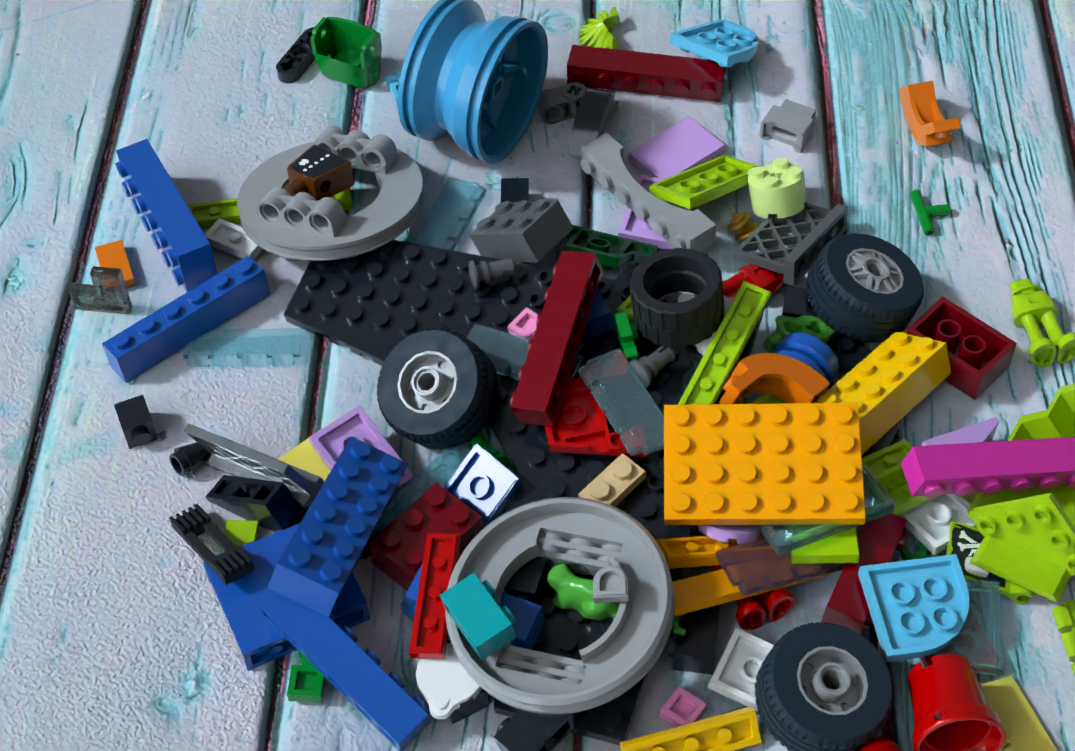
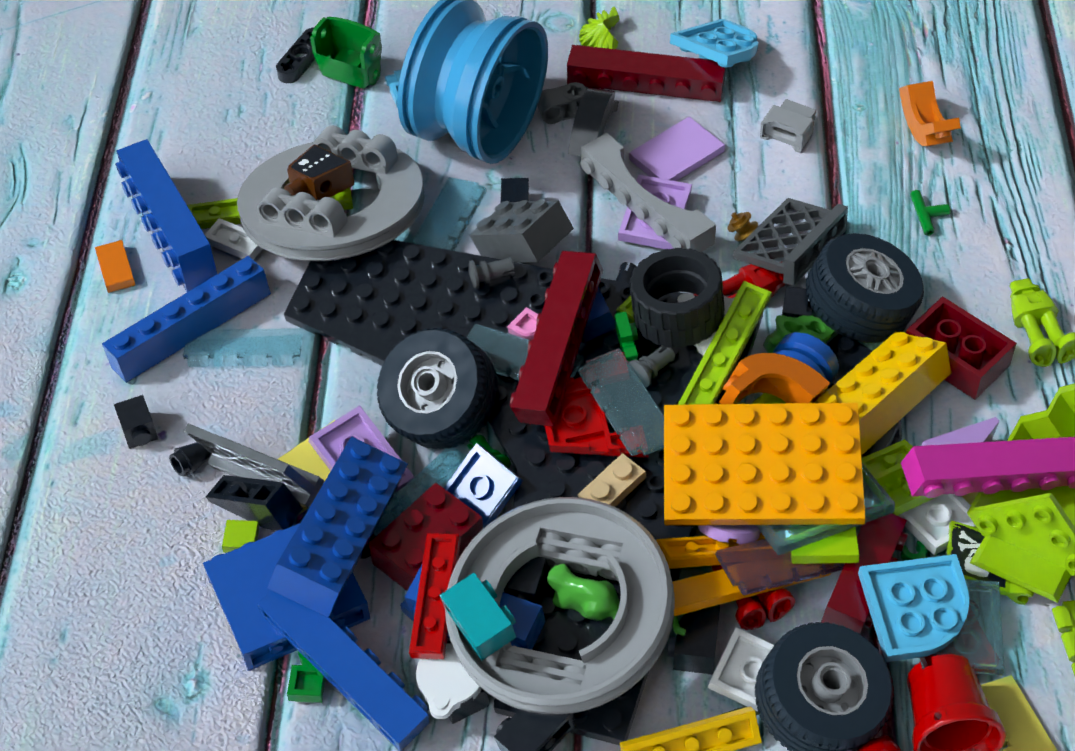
(106, 293): clear smoke tile -> none
(234, 562): black container -> none
(609, 248): dark green wing -> none
(610, 585): light grey tile -> none
(682, 708): bright pink tile -> none
(703, 182): lime tile -> none
(777, 189): yellowish green brick -> none

